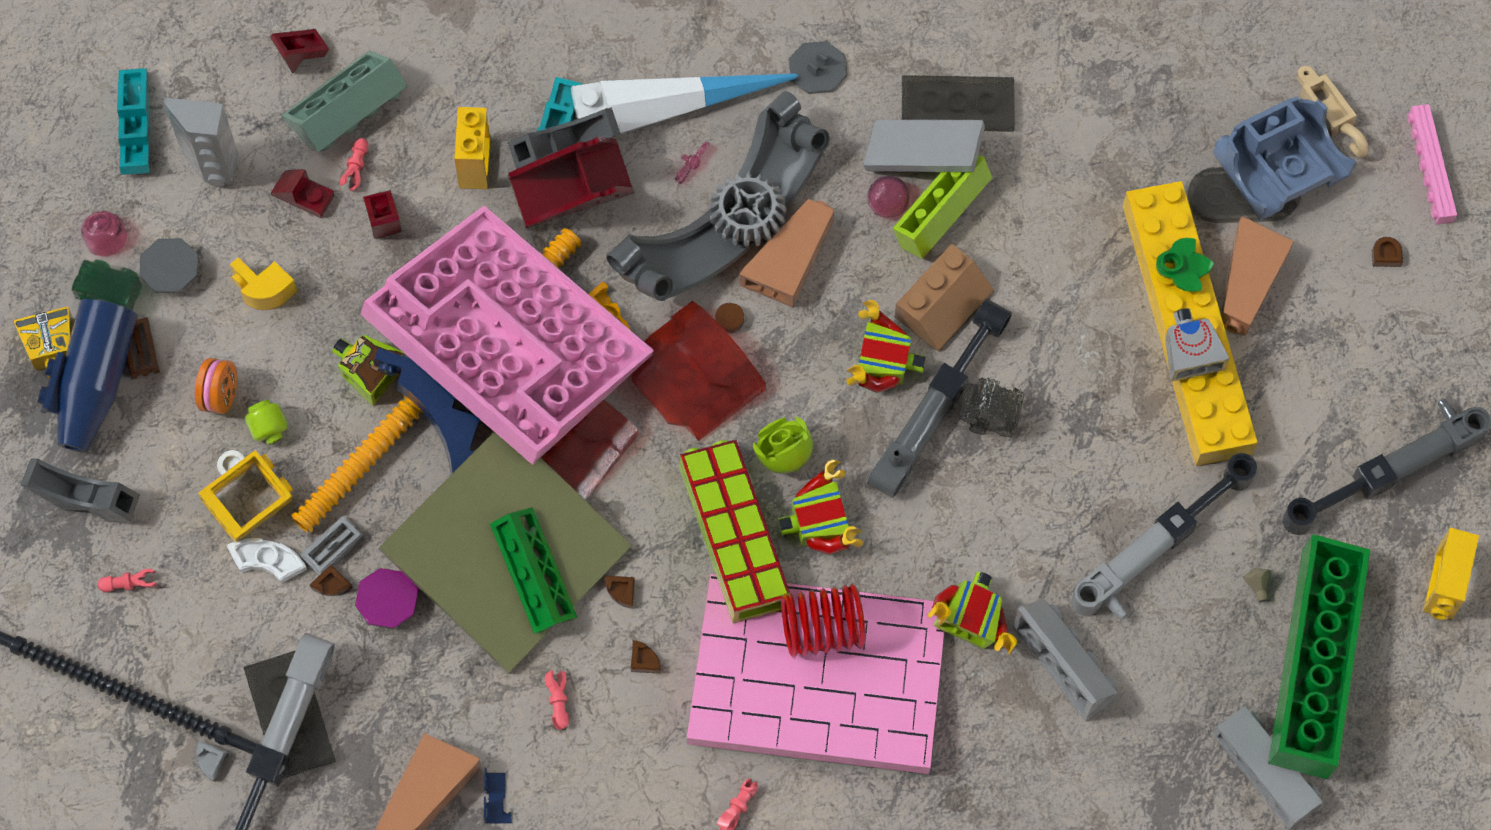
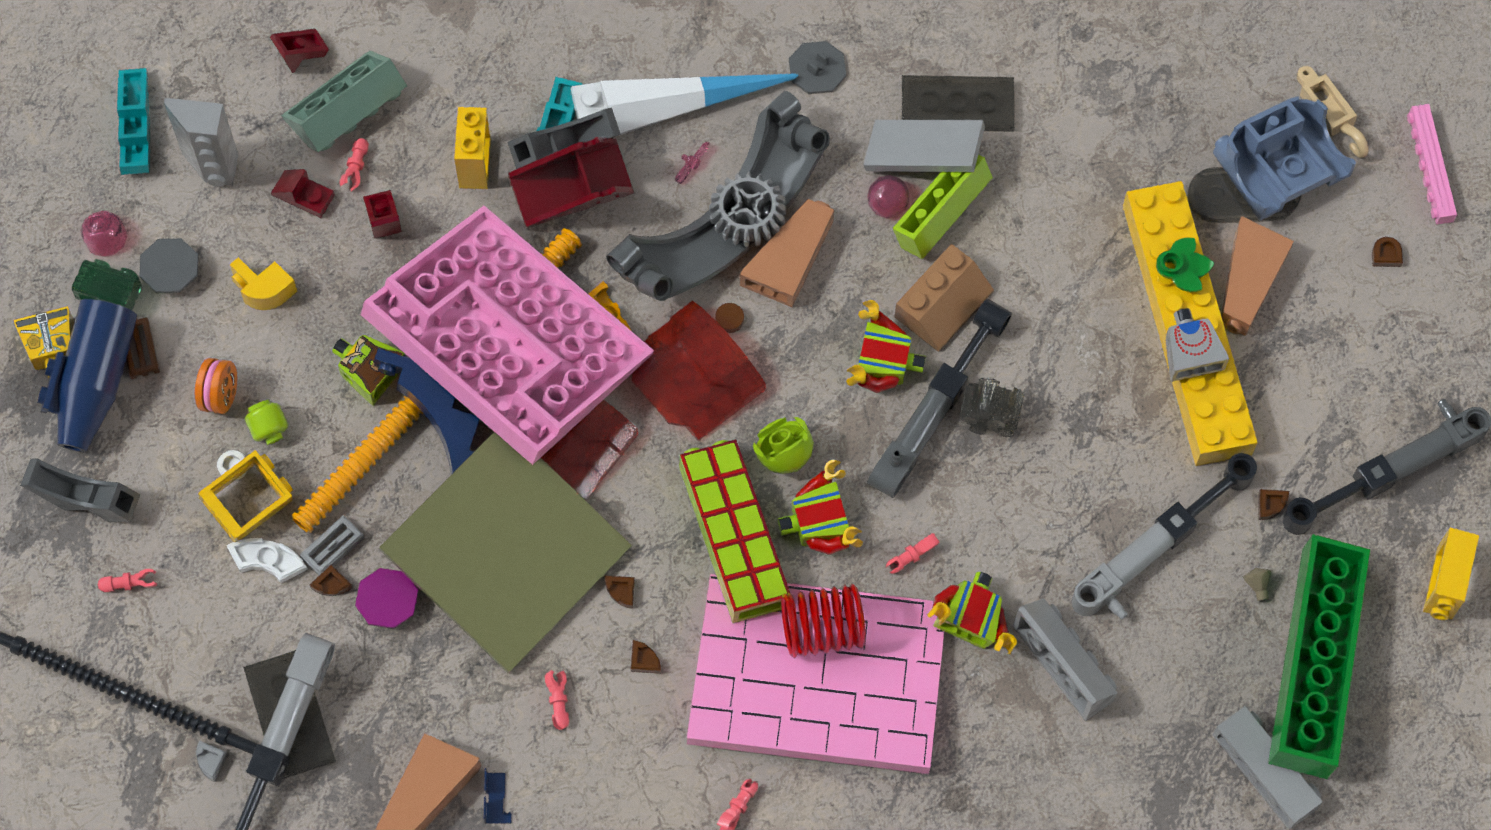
(528, 570): green fence -> none
(913, 553): none -> coral piece
(1271, 503): none -> reddish brown tile

